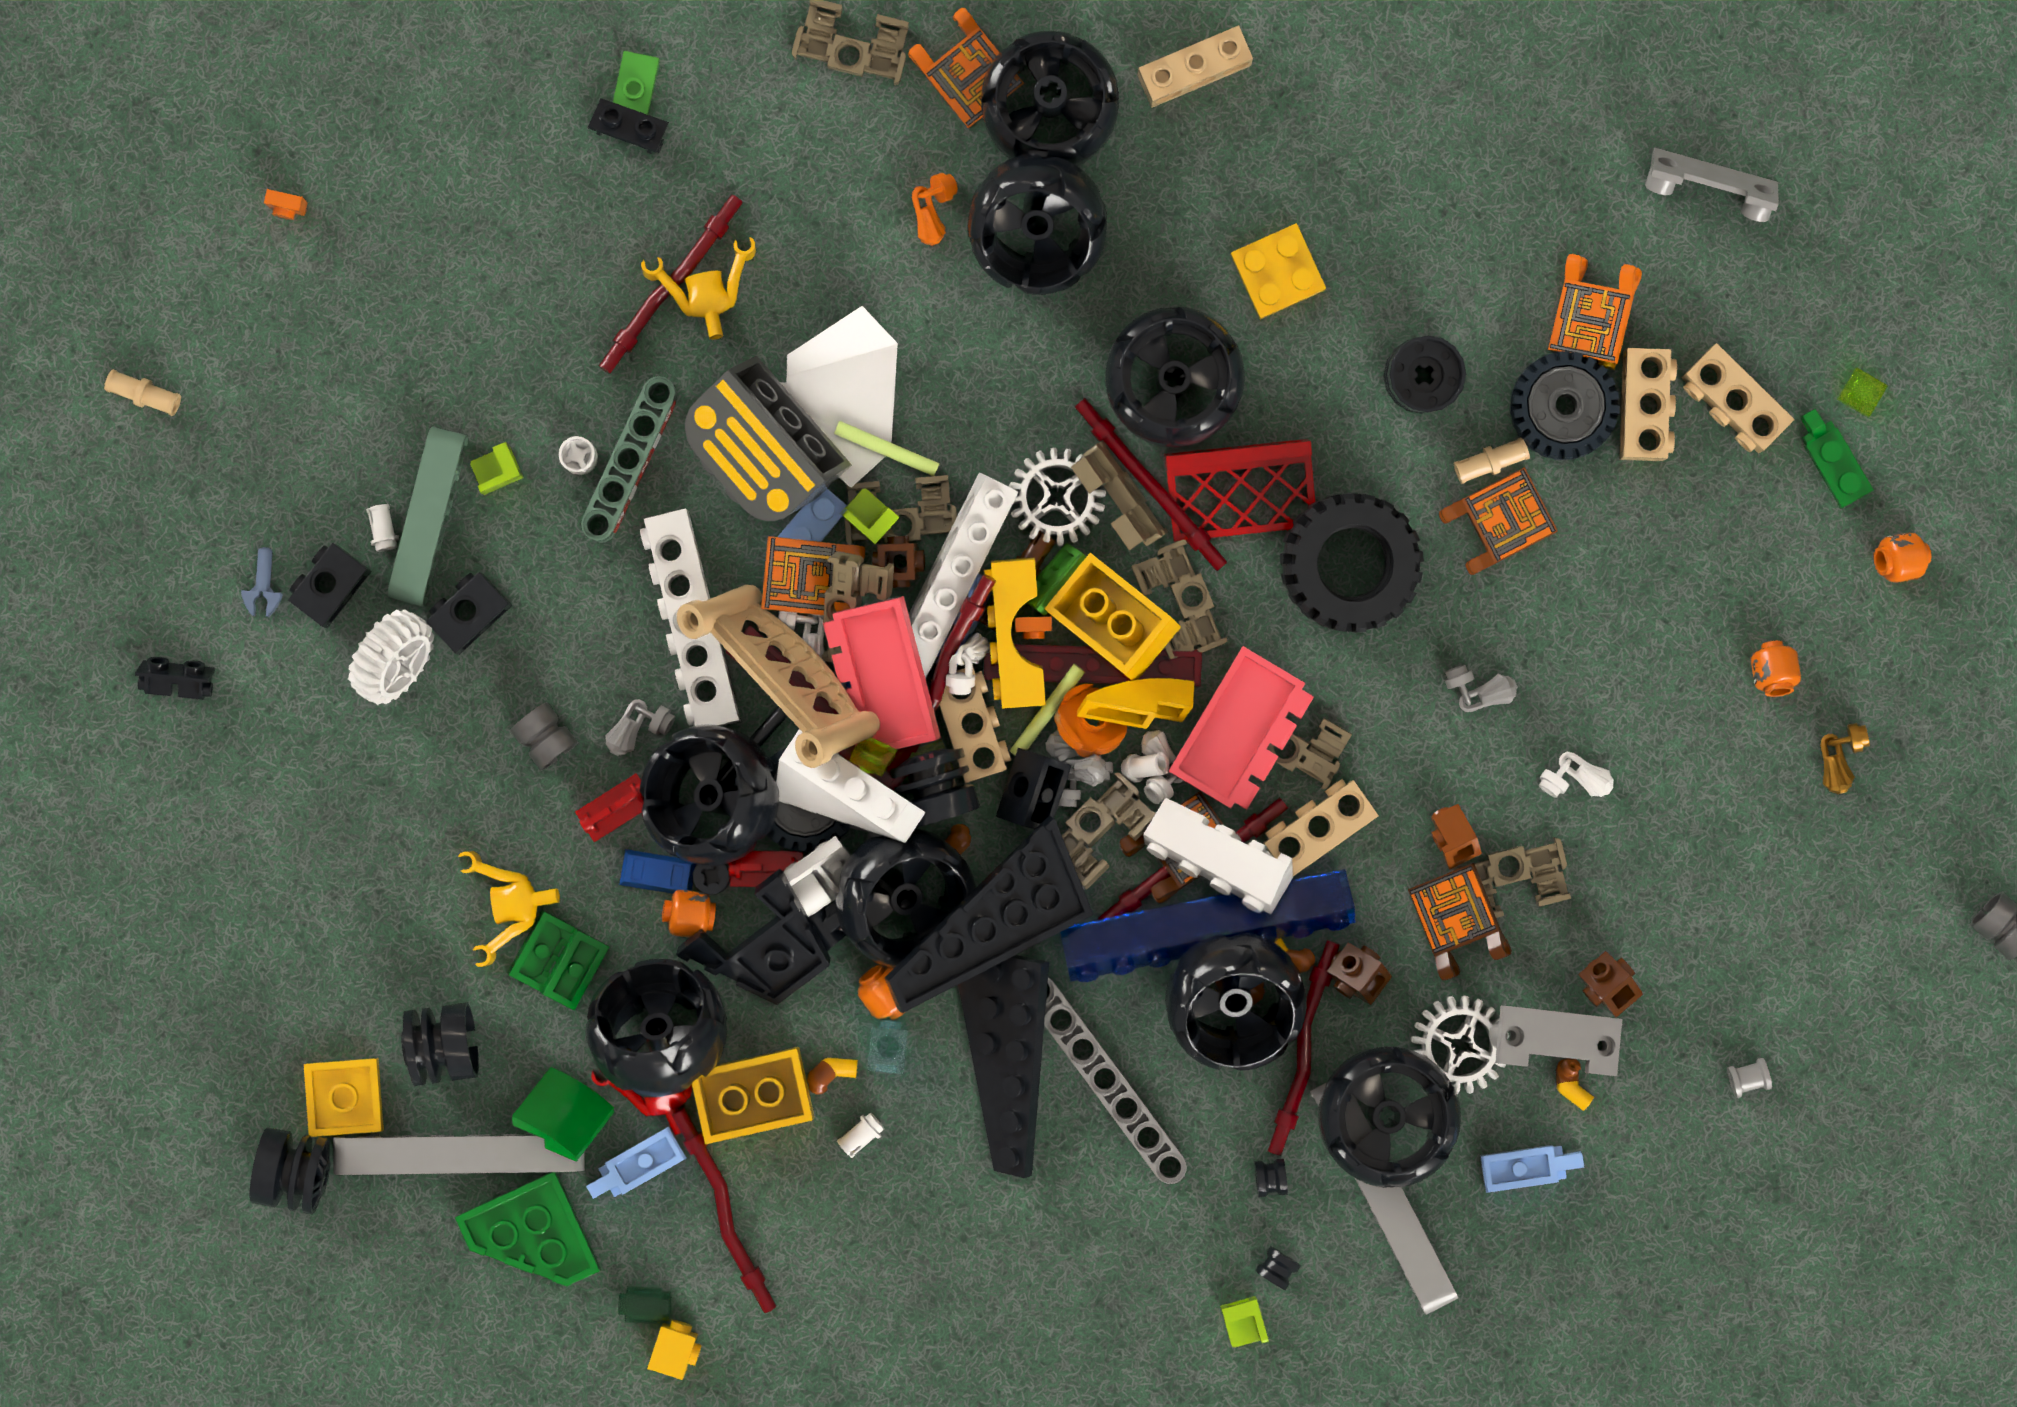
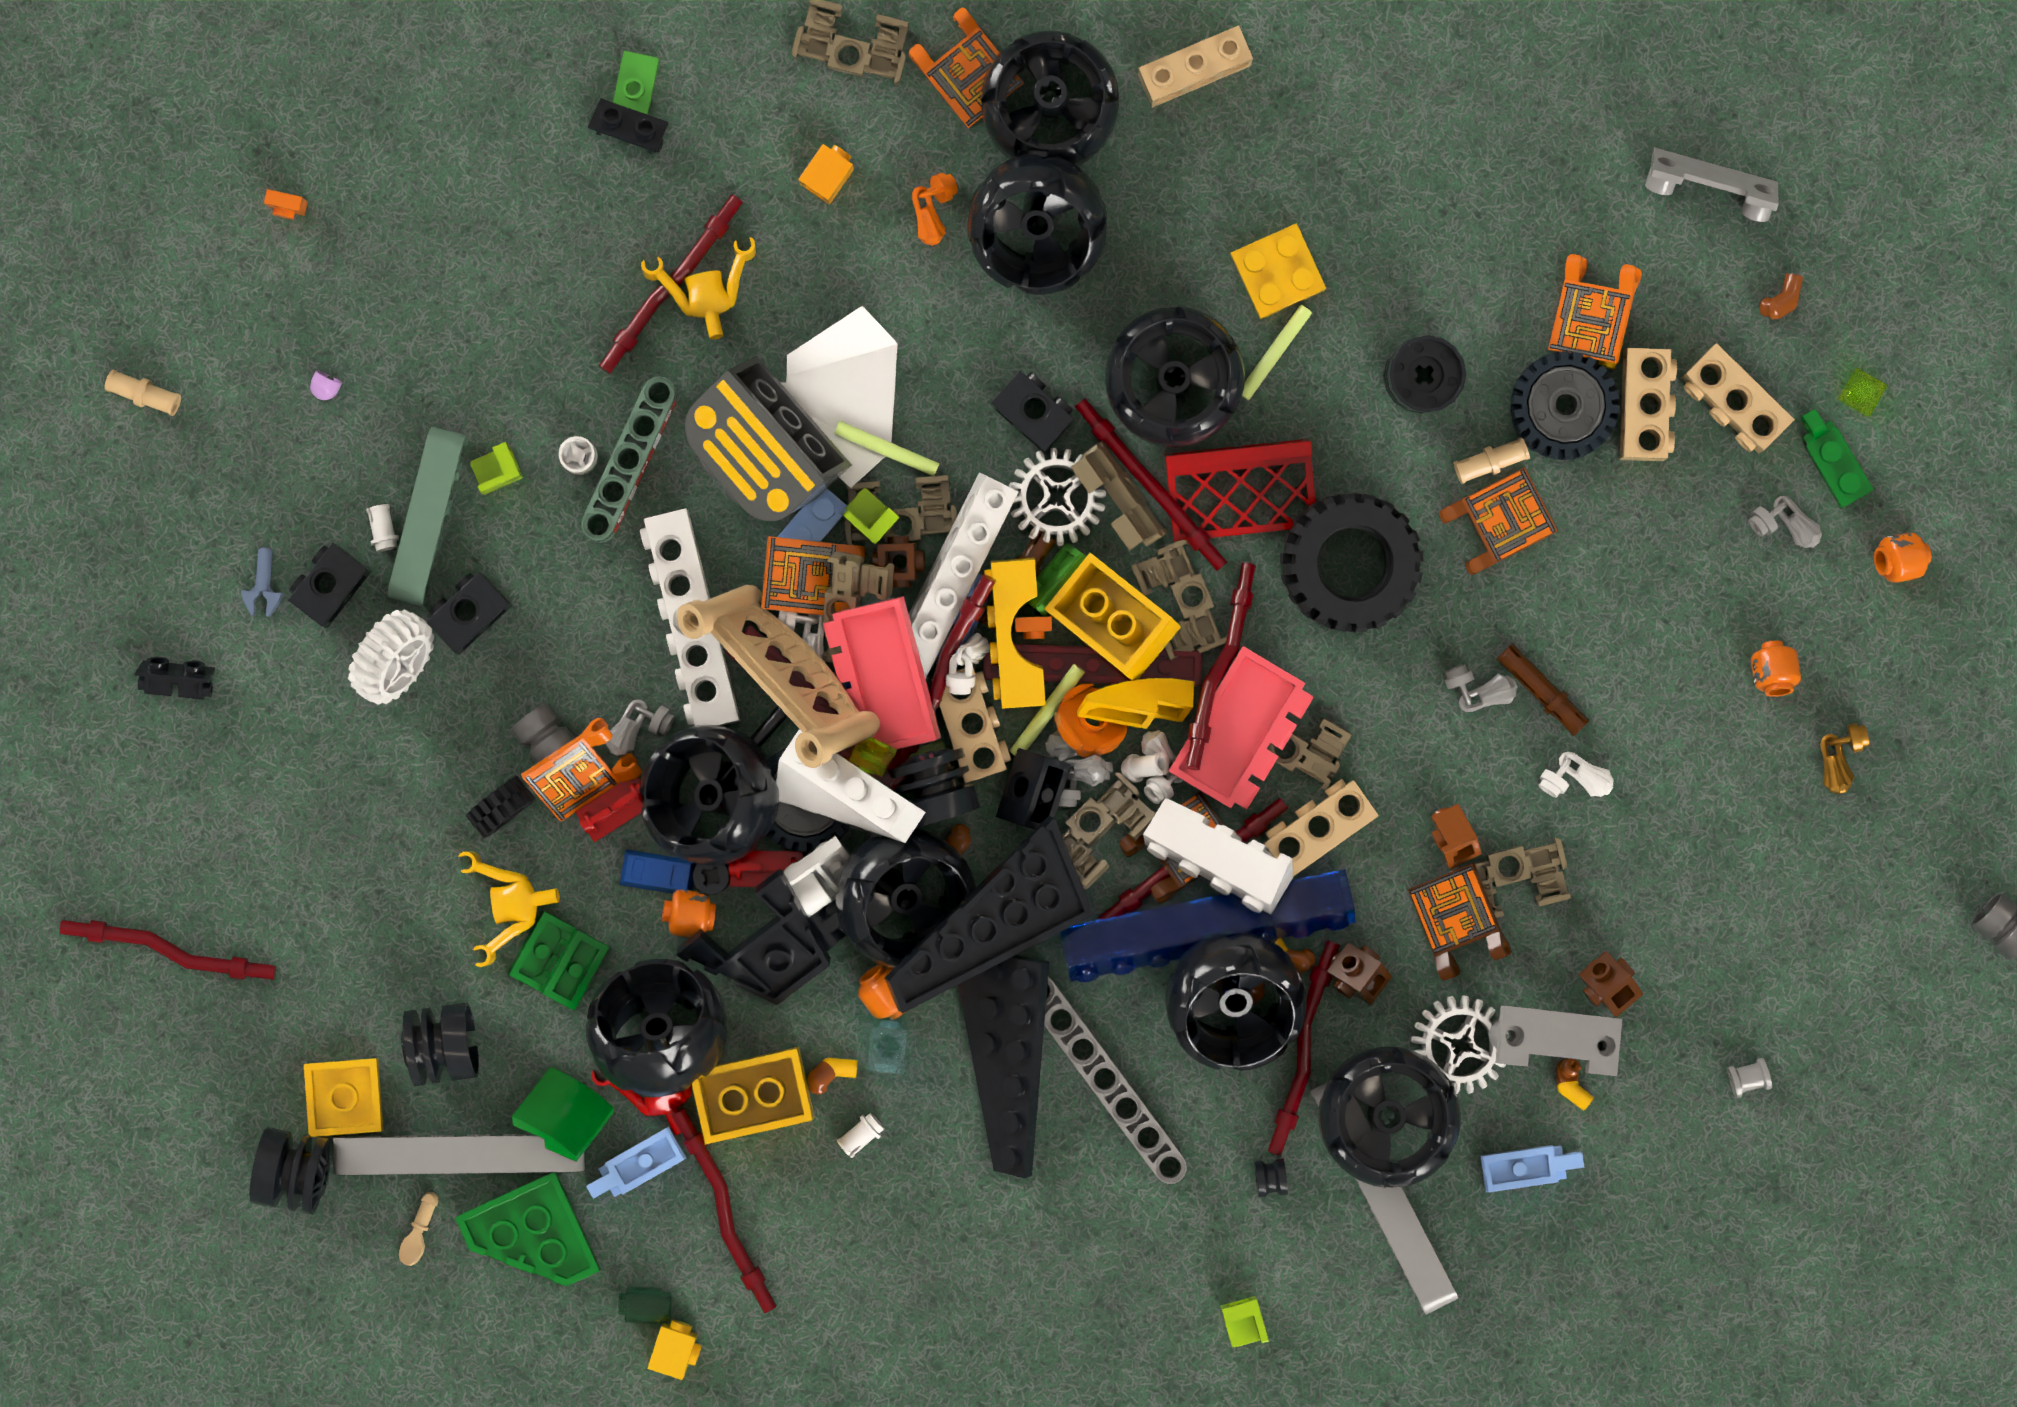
(99, 932): none -> dark red bar
(323, 387): none -> lavender hinge
(413, 1245): none -> tan piece
(500, 807): none -> black tyre
(578, 773): none -> flag
(827, 172): none -> light orange brick
(1041, 431): none -> black brick
(1200, 730): none -> dark red bar
(1275, 351): none -> yellowish green bar
(1277, 1268): black wheel -> none
(1543, 690): none -> reddish brown pin
(1785, 301): none -> dark orange arm
(1802, 528): none -> light grey piece

